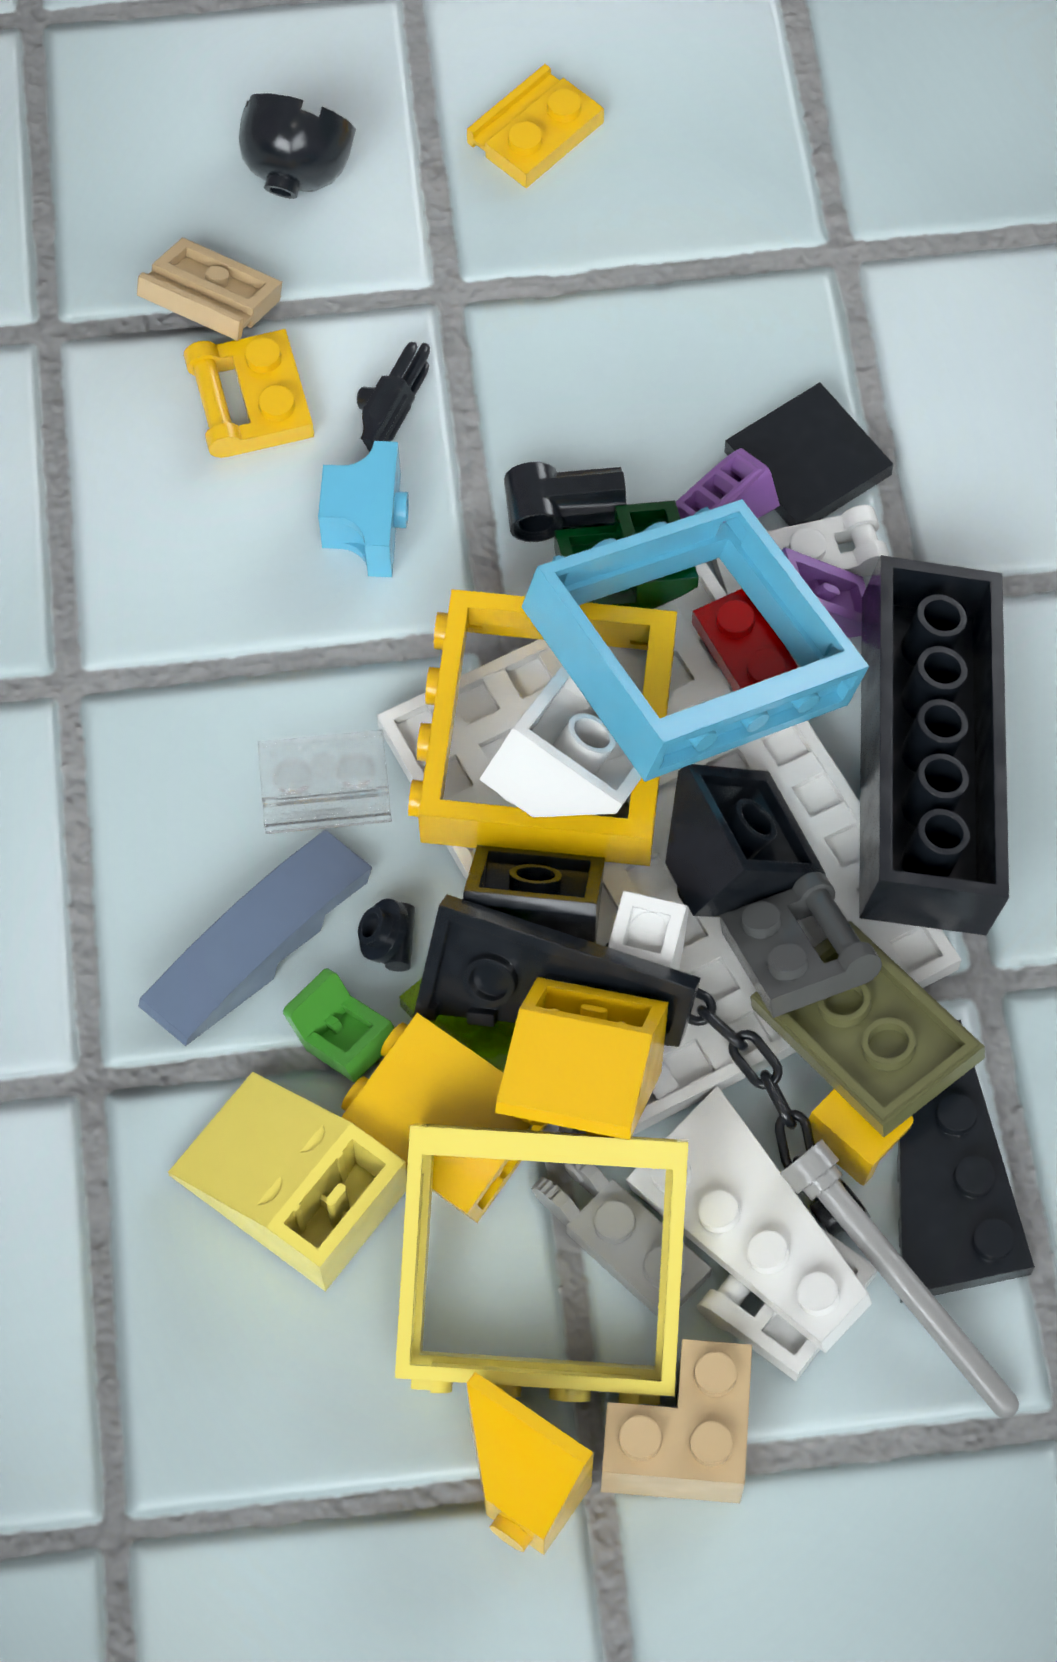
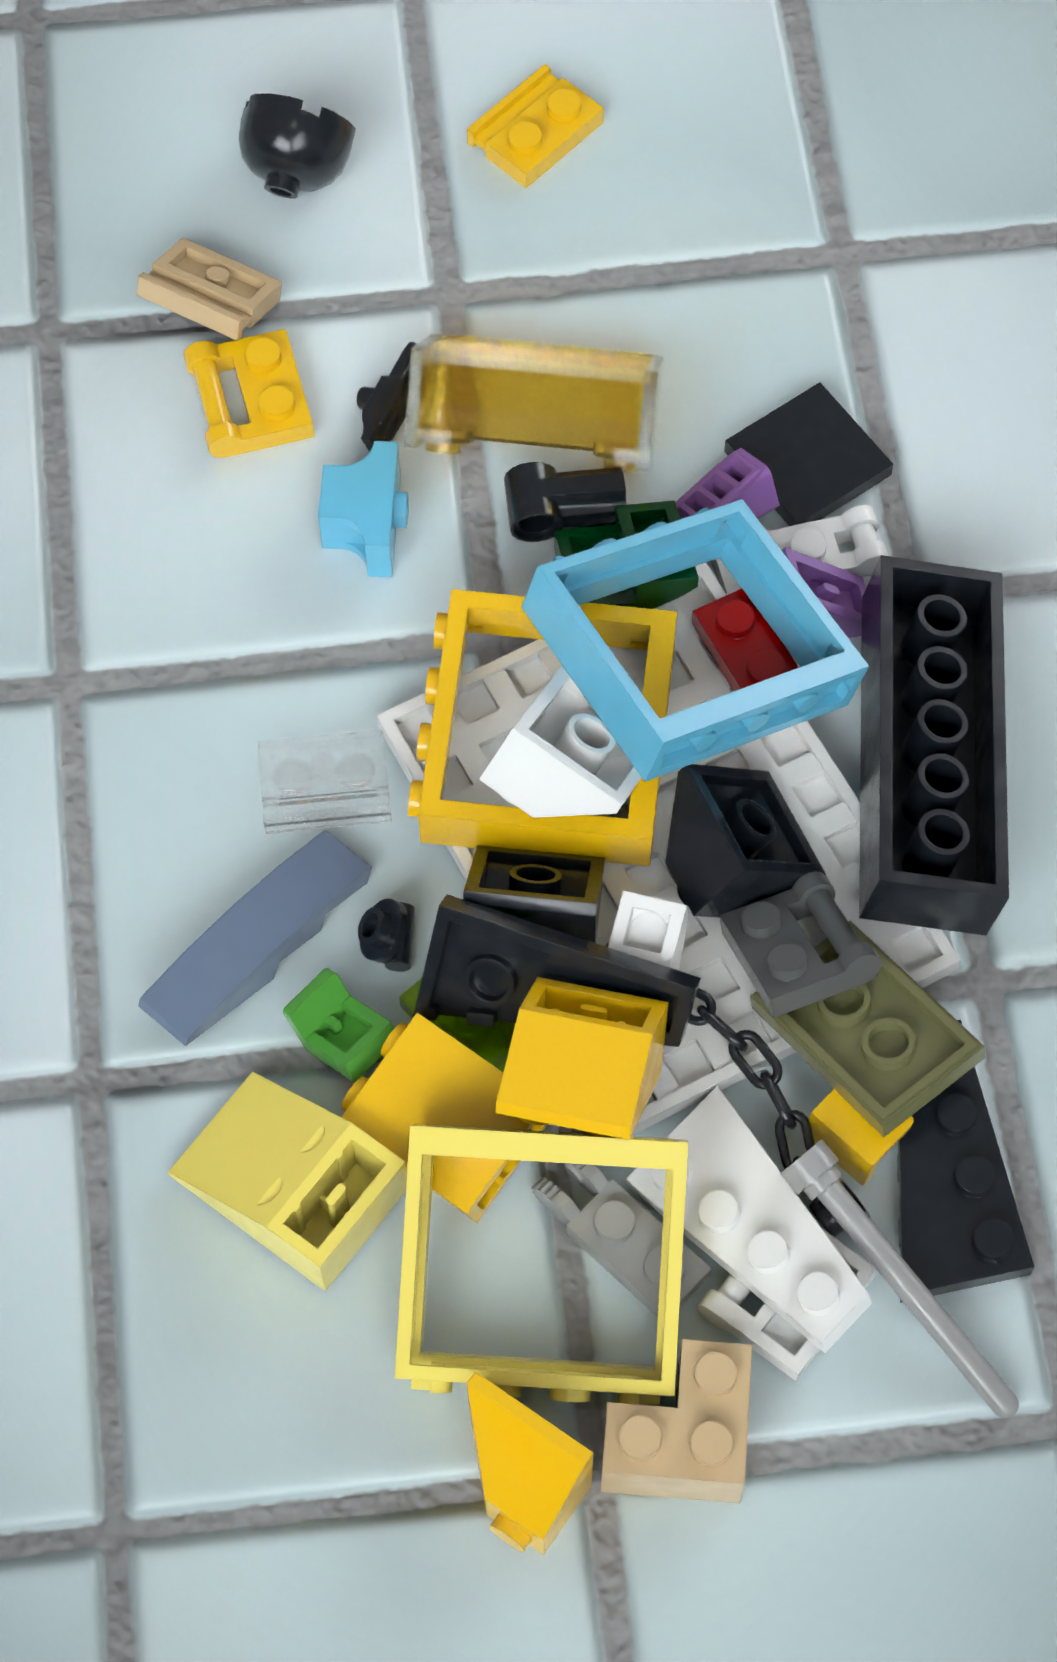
(534, 397): none -> clear yellow windscreen

